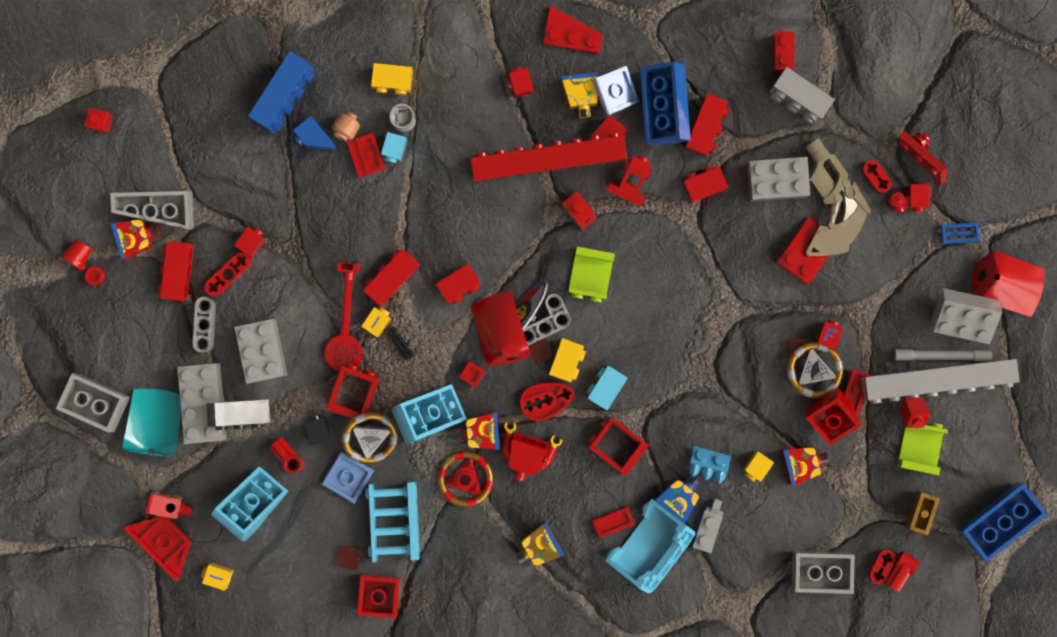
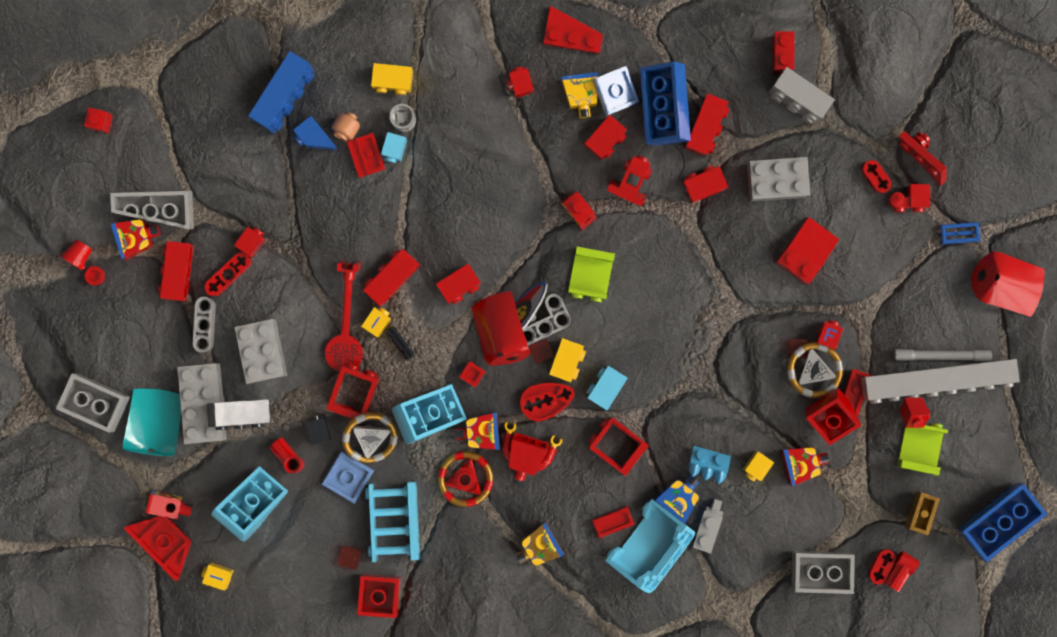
(549, 158): red brick -> none
(835, 238): dark tan piece -> none
(966, 316): light grey brick -> none

